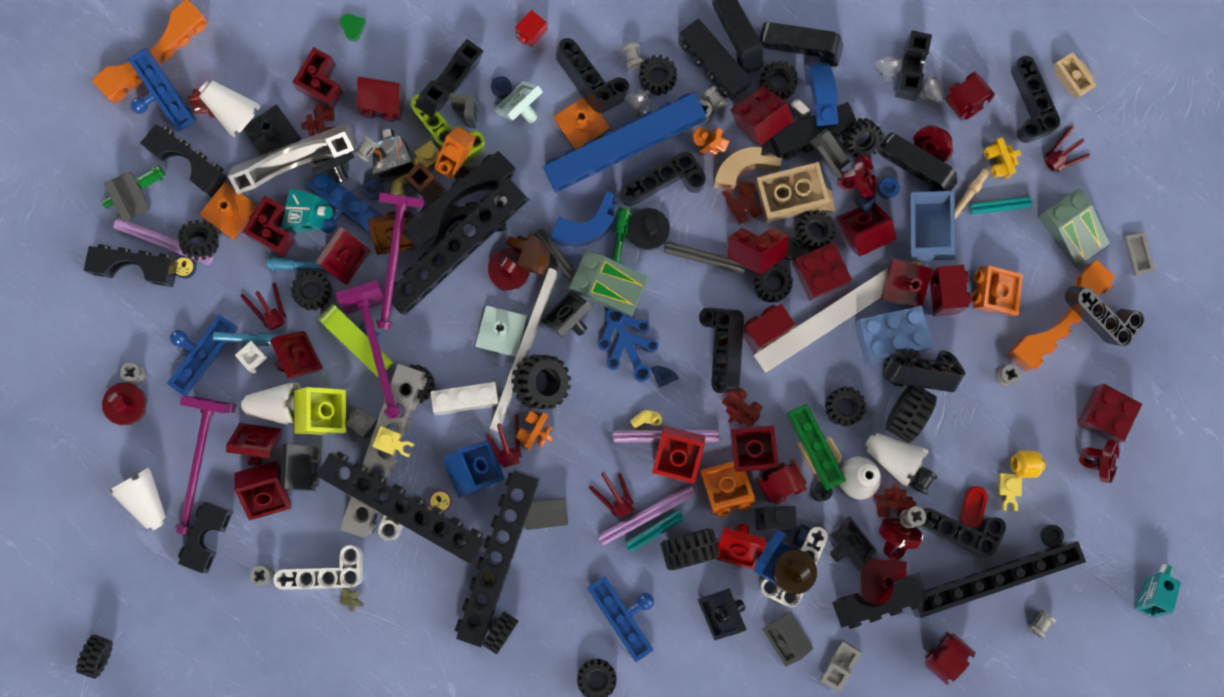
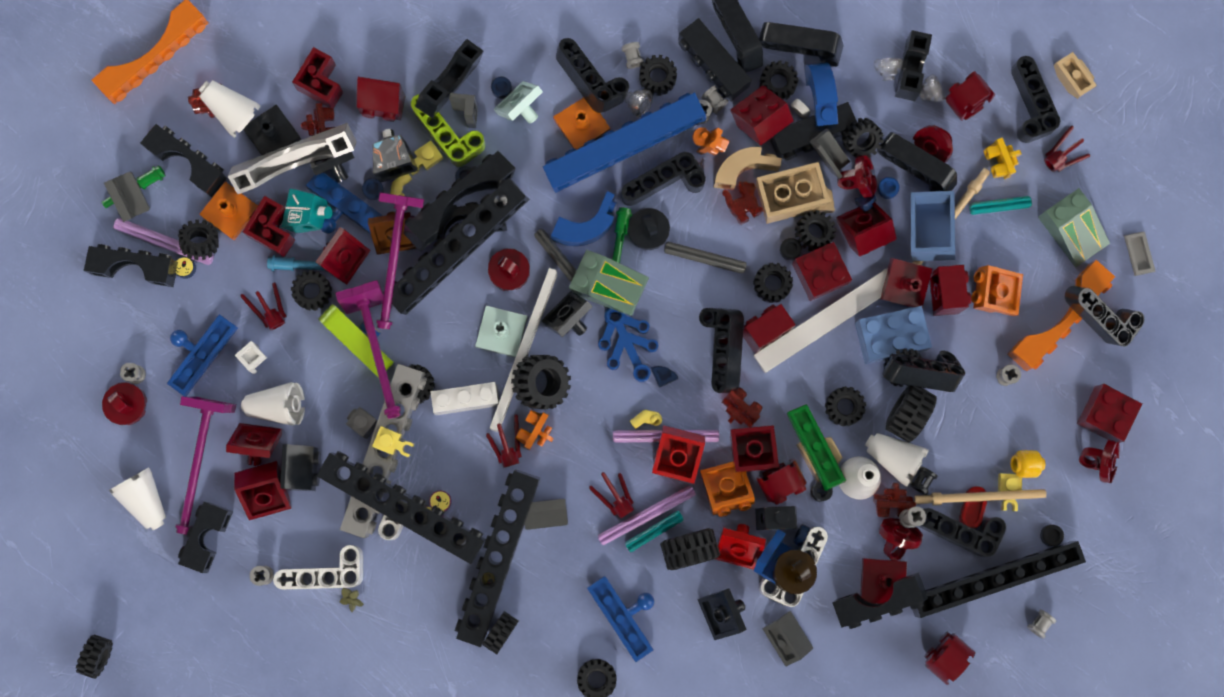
(160, 90): blue plate -> none
(261, 339): dark azure pin -> none
(295, 354): dark red tile -> none
(319, 411): neon yellow brick -> none
(352, 26): green tile -> none
(366, 148): light grey bush -> none
(423, 183): reddish brown brick -> none
(454, 152): orange slope -> none
(473, 468): blue slope -> none
(530, 28): red brick -> none
(534, 255): reddish brown brick -> none
(755, 251): dark red brick -> none
(840, 665): light grey slope -> none
(852, 543): black tile -> none
(937, 498): none -> tan bar
(1159, 593): teal torso -> none

